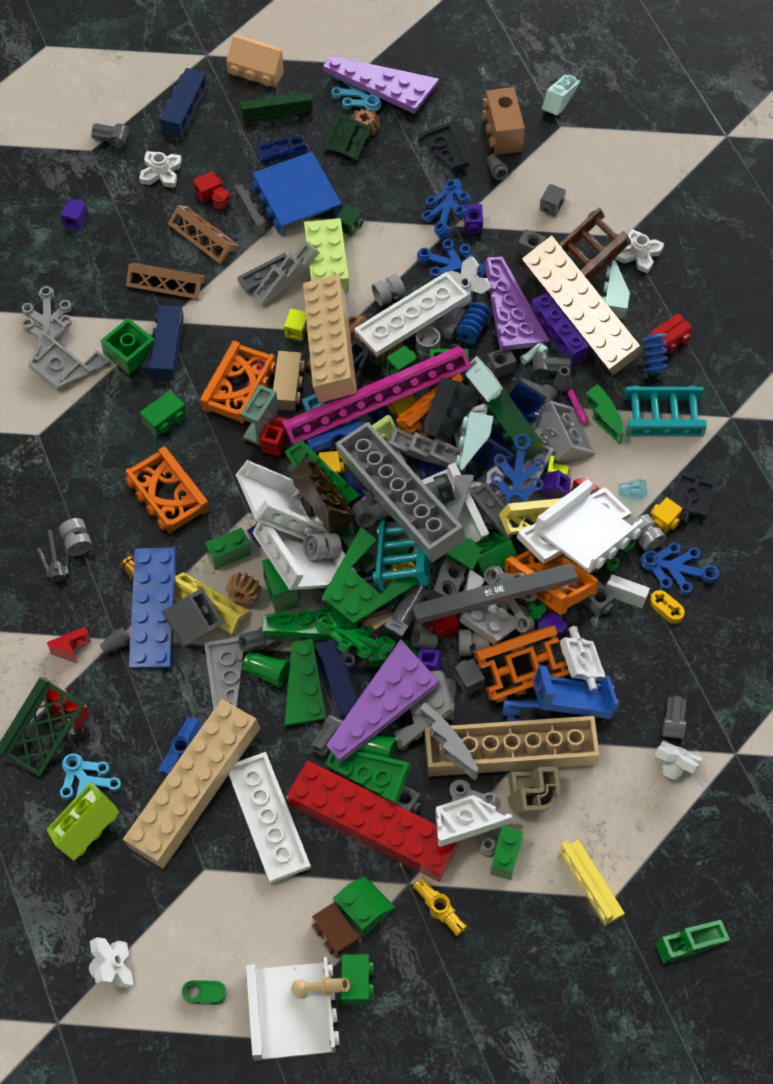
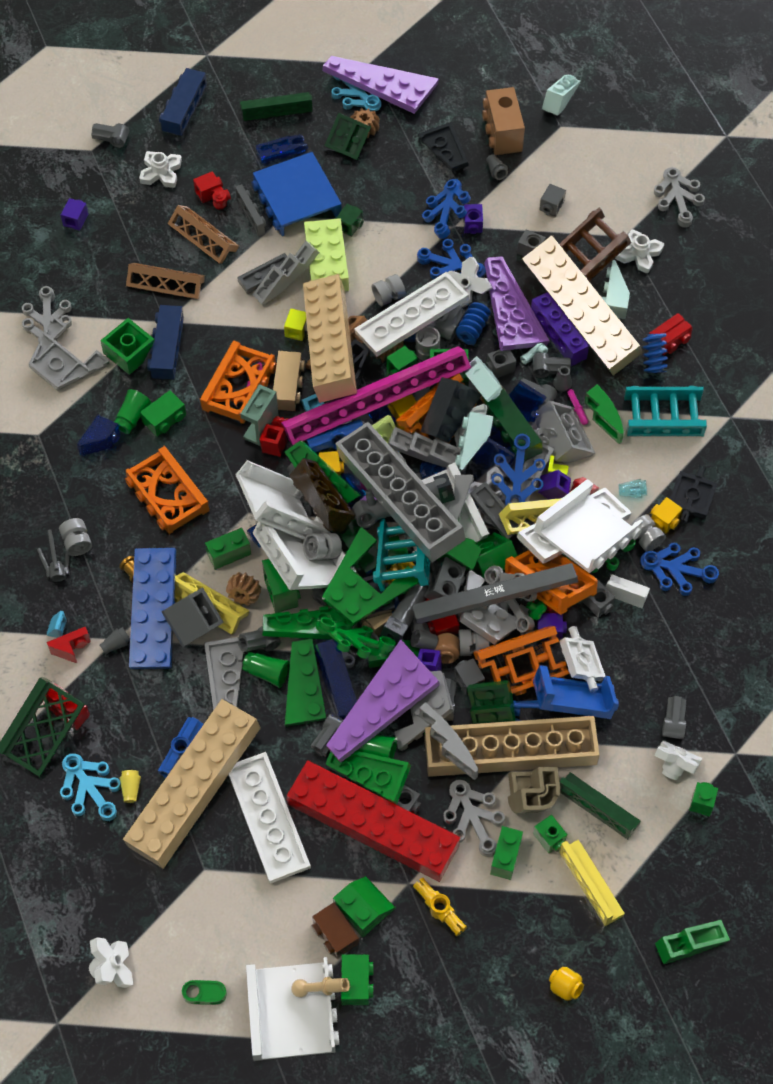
(57, 625): none -> medium azure slope
(82, 821): lime slope -> none
(99, 436): none -> clear blue slope
(130, 410): none -> green plant
(130, 785): none -> light yellow cone
(255, 61): light nougat slope -> none
(449, 647): none -> medium nougat head
(466, 819): white wing -> none
(491, 702): none -> dark green slope
(550, 834): none -> green brick
(566, 983): none -> yellow head
(598, 805): none -> dark green fence
(667, 607): yellow beam -> none
(673, 177): none -> light grey plant
(703, 798): none -> green brick

